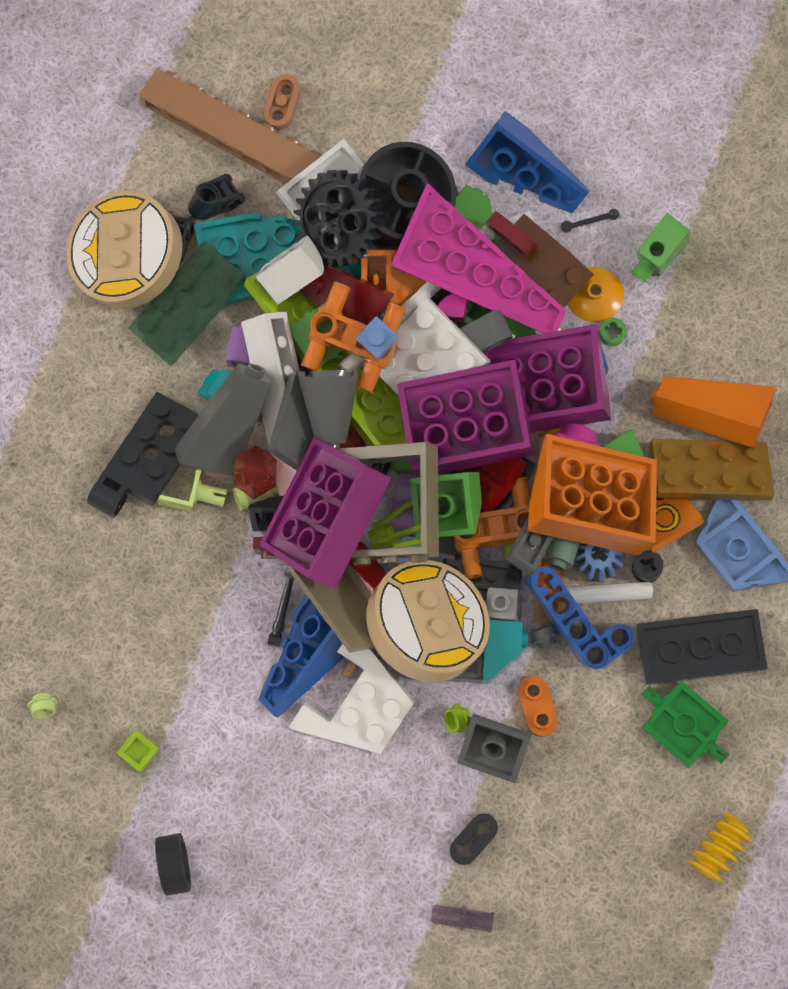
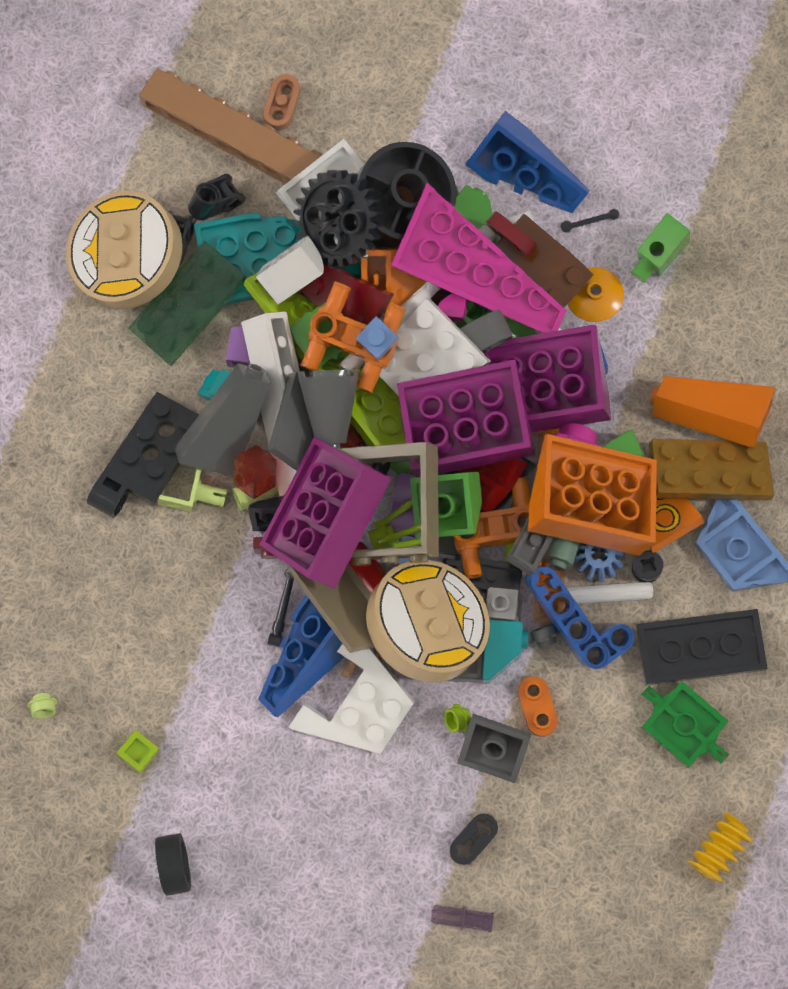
(620, 327): bright green bush -> none

